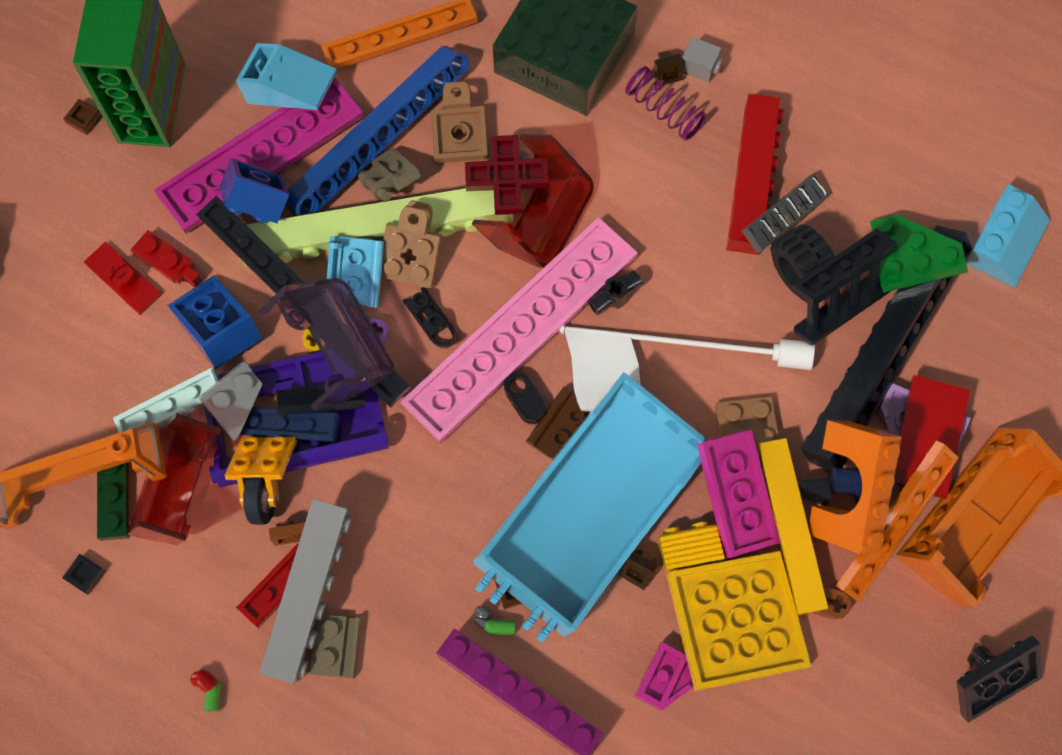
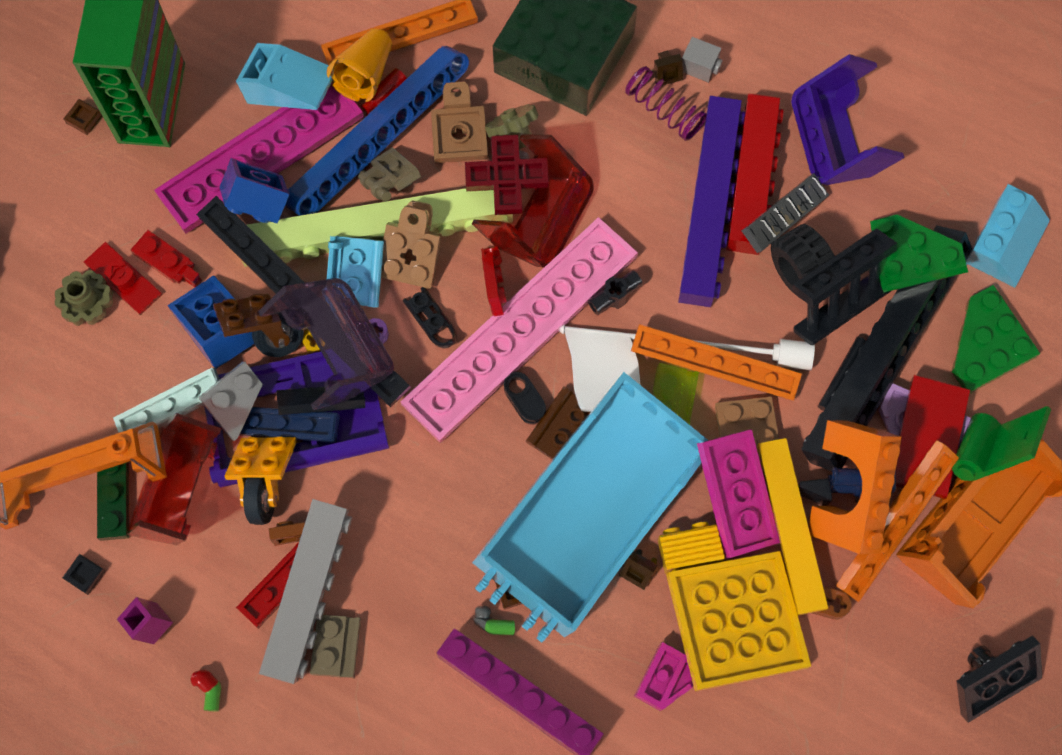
(83, 297): none -> olive plant
(144, 620): none -> magenta brick
(269, 332): none -> reddish brown plate
(361, 66): none -> light orange cone
(384, 89): none -> red cylinder
(493, 276): none -> red hinge
(513, 122): none -> olive plant
(676, 389): none -> clear neon green plate
(710, 202): none -> dark purple brick
(716, 362): none -> orange plate
(826, 128): none -> dark purple windscreen
(839, 376): none -> black bar
(990, 342): none -> green plate
(997, 446): none -> green door

